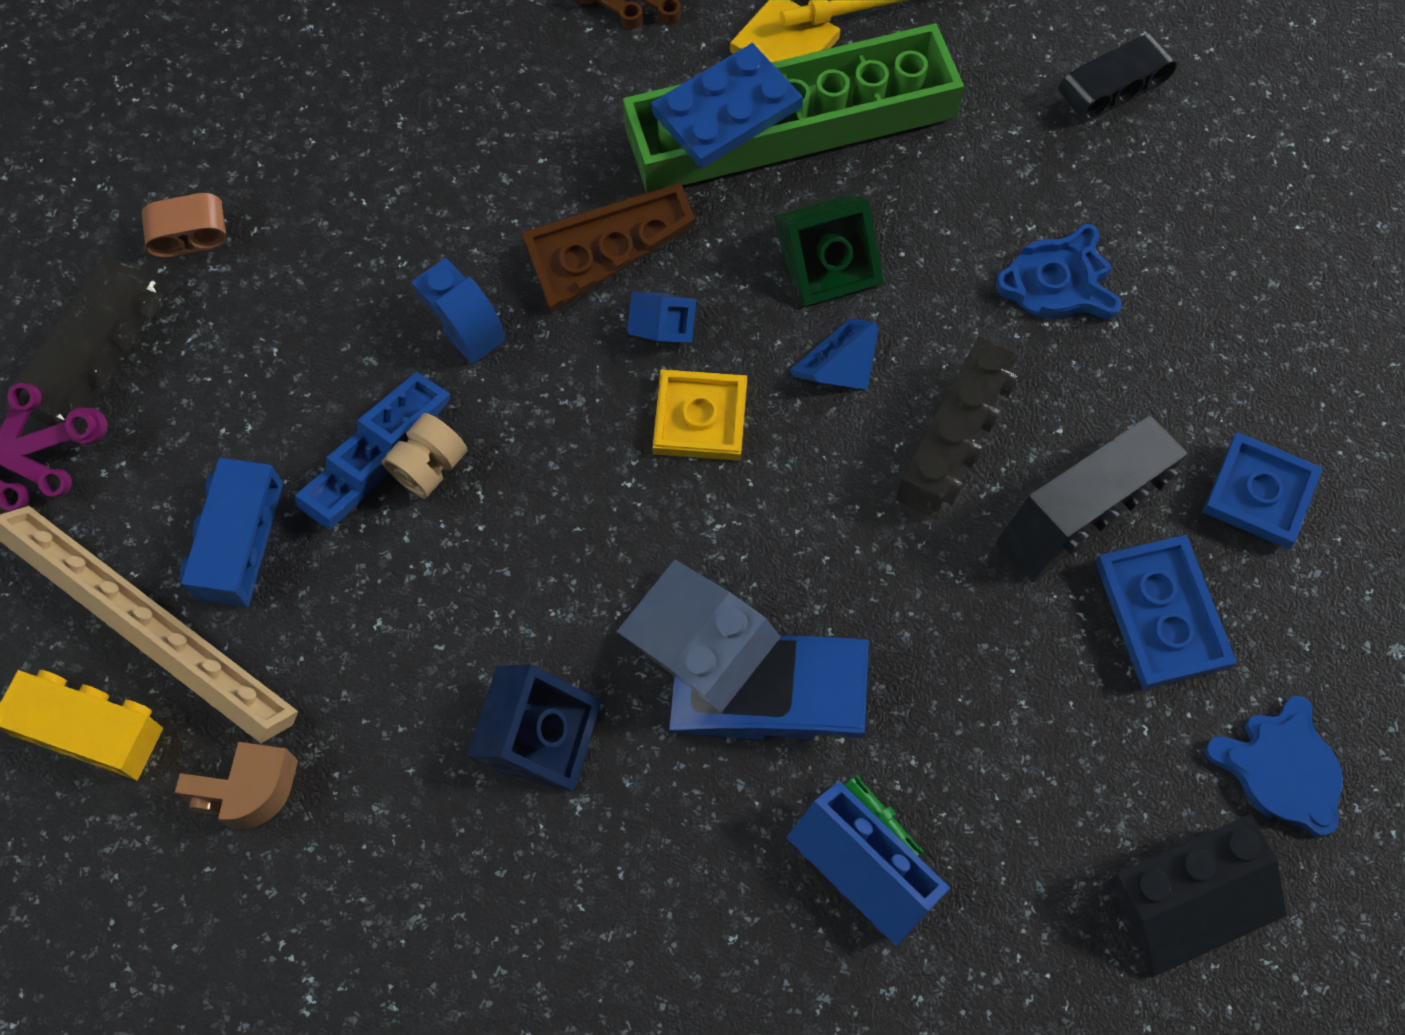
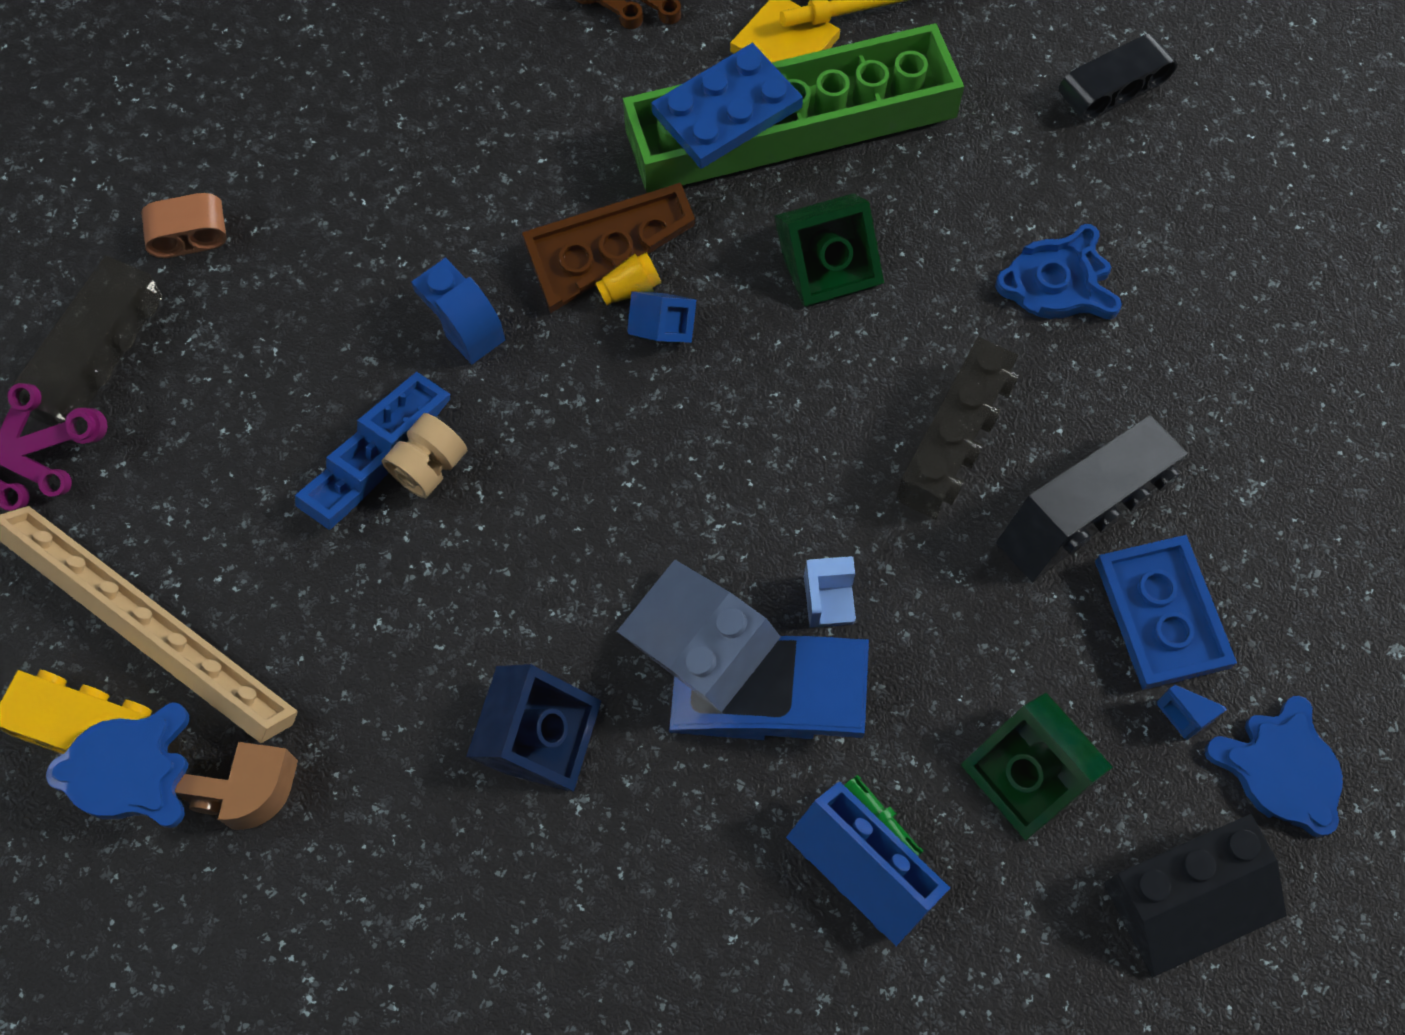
(125, 768): none -> blue tile
(231, 532): blue brick -> none
(631, 275): none -> yellow cone
(700, 415): yellow tile -> none
(830, 591): none -> light blue panel
(842, 357): blue slope -> none
(1036, 765): none -> dark green slope
(1189, 710): none -> blue slope
(1262, 490): blue plate -> none

